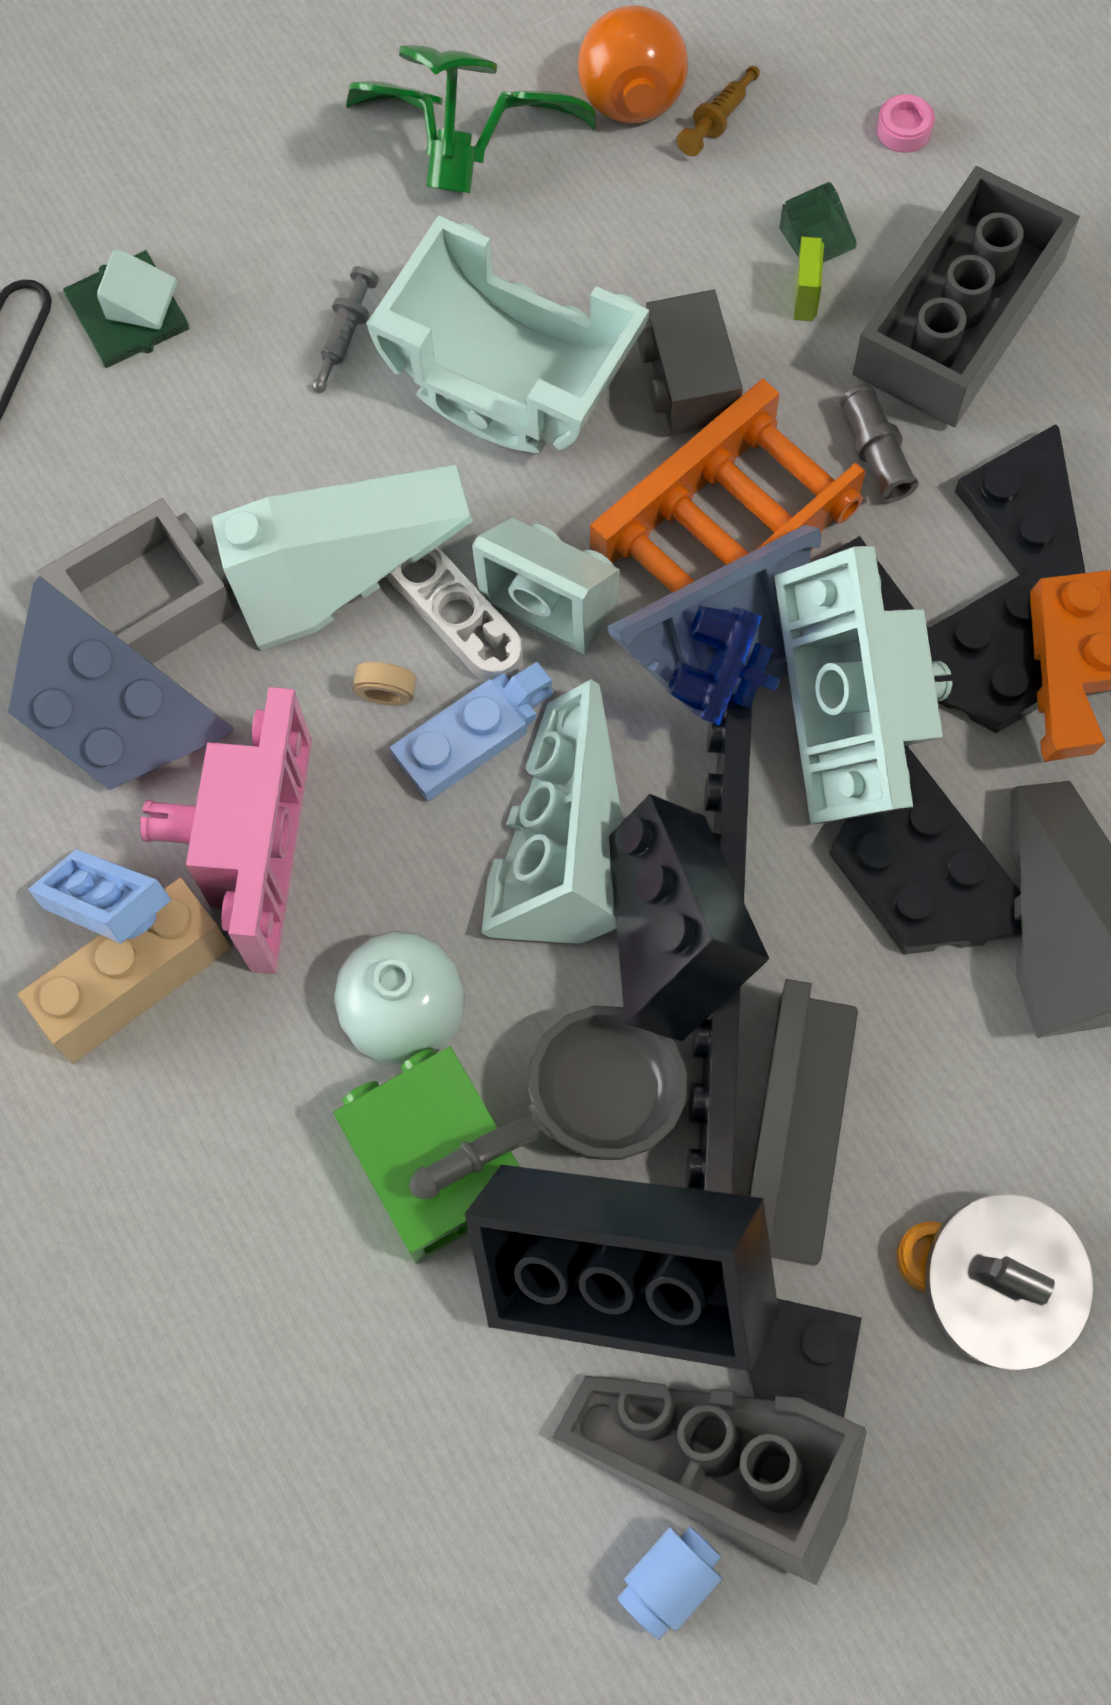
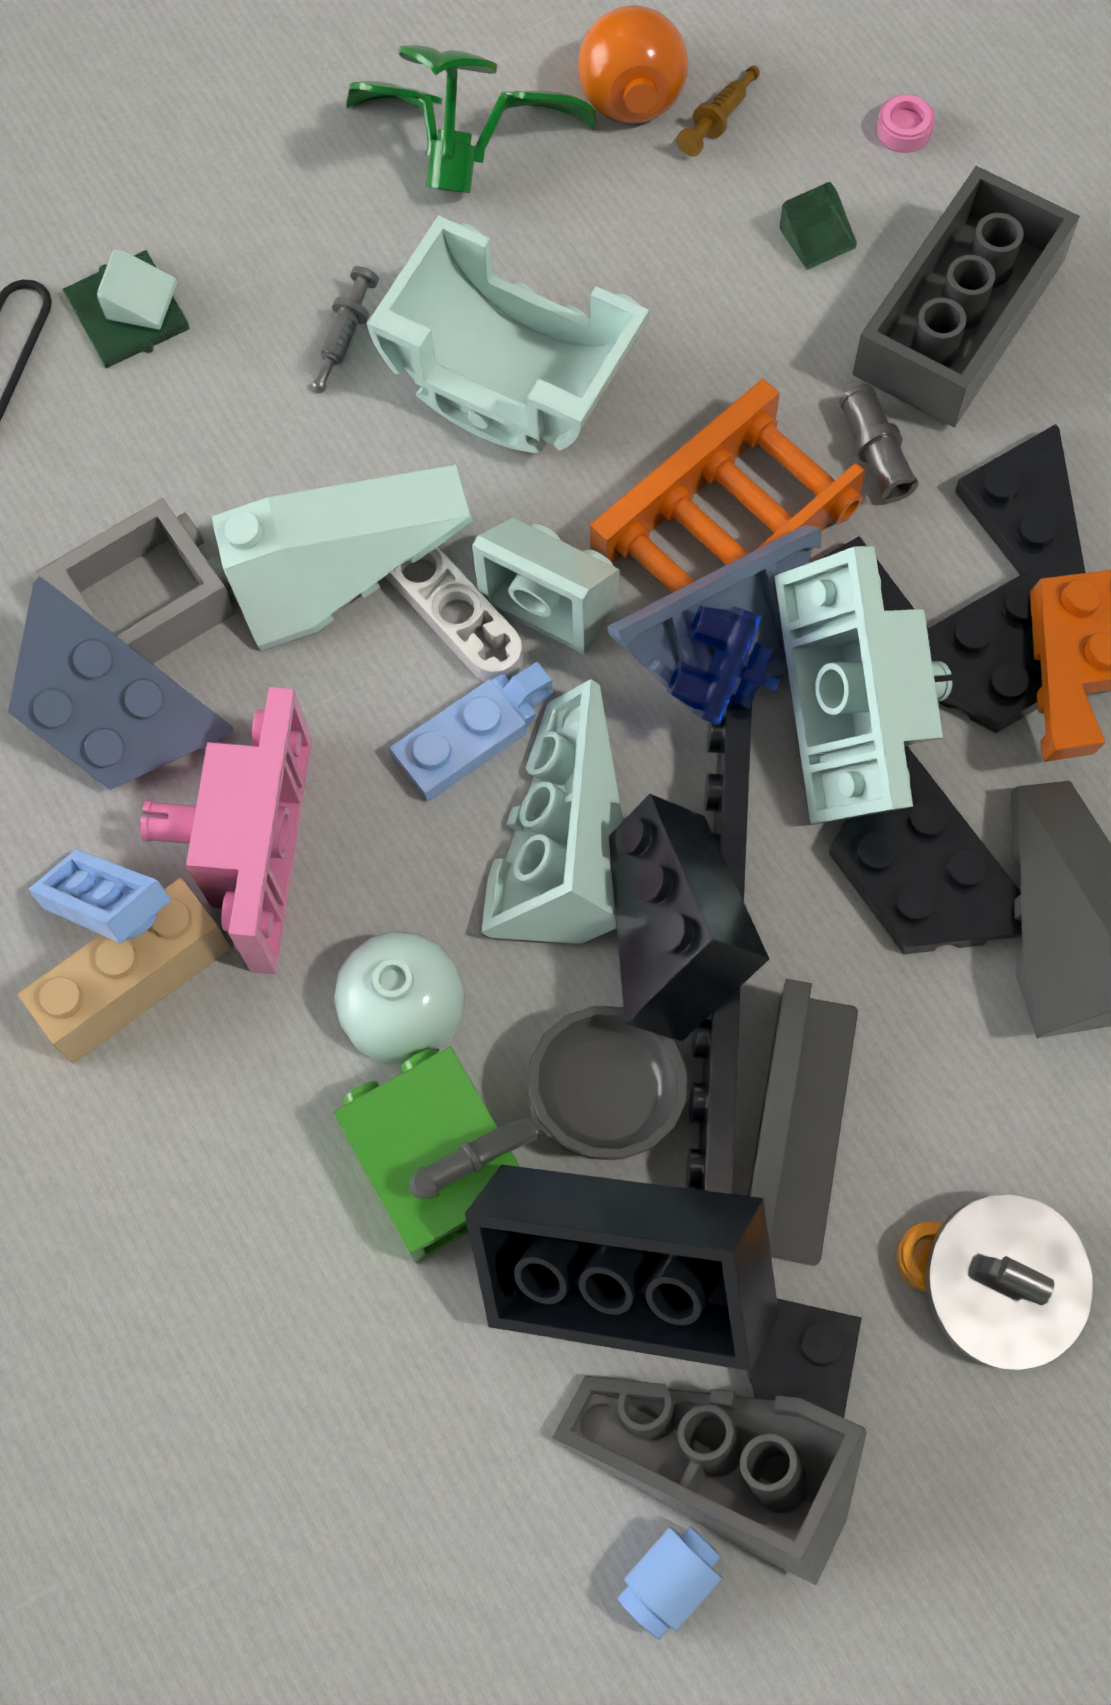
(384, 683): tan tile -> none
(690, 360): dark grey brick -> none
(808, 278): lime tile -> none

